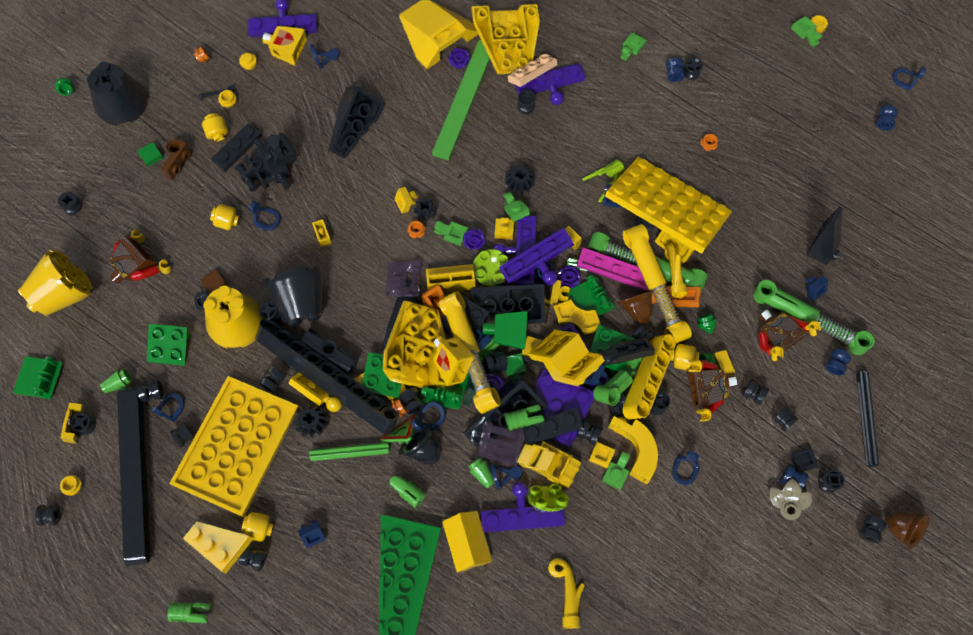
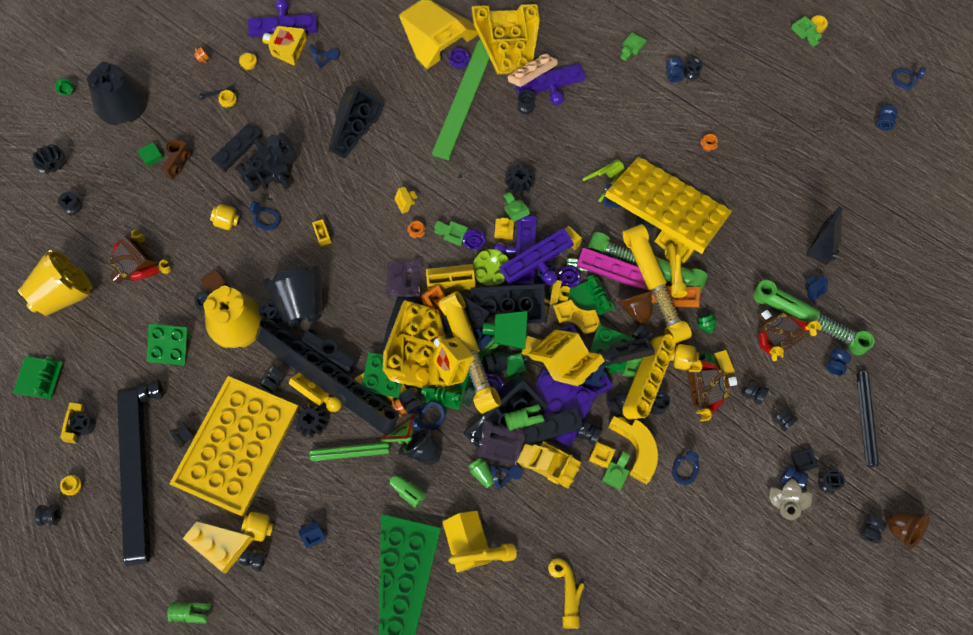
(48, 158): none -> black gear
(116, 381): bright green cone -> none
(174, 417): dark blue piece -> none
(215, 127): yellow head -> none
(425, 209): black gear -> none
(505, 552): none -> yellow plant
(520, 517): dark purple plate -> none
(548, 497): lime dish -> none
(613, 388): bright green piece -> none

